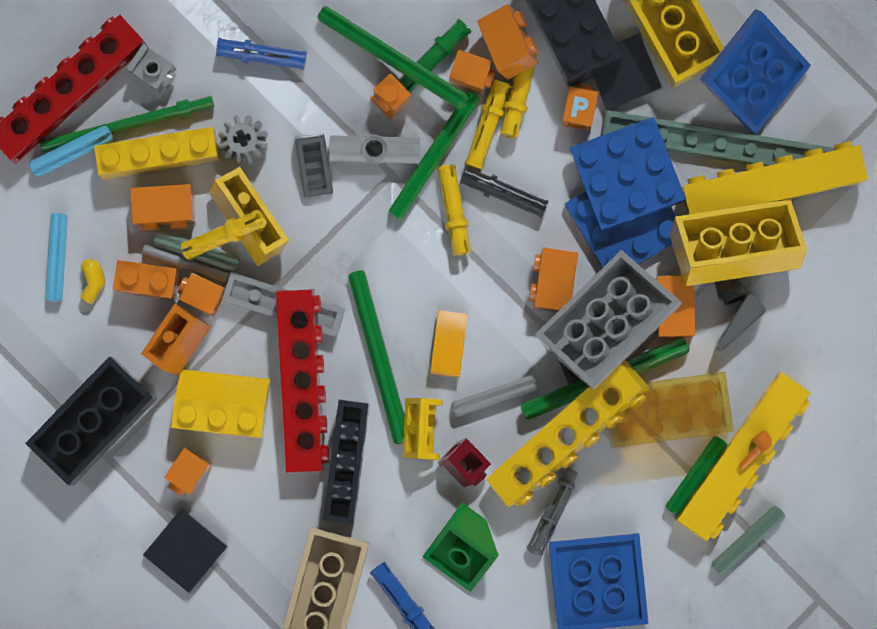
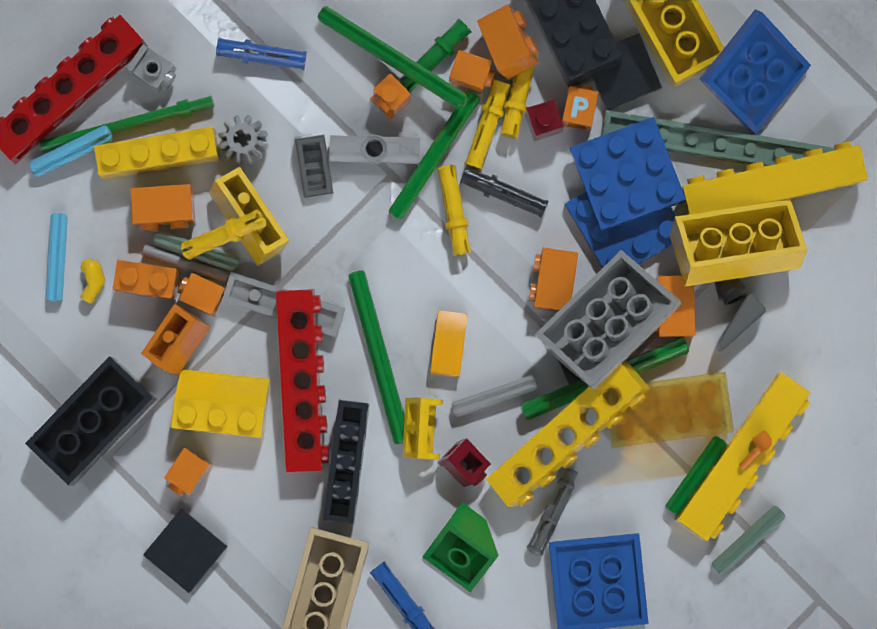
(544, 120): none -> dark red brick

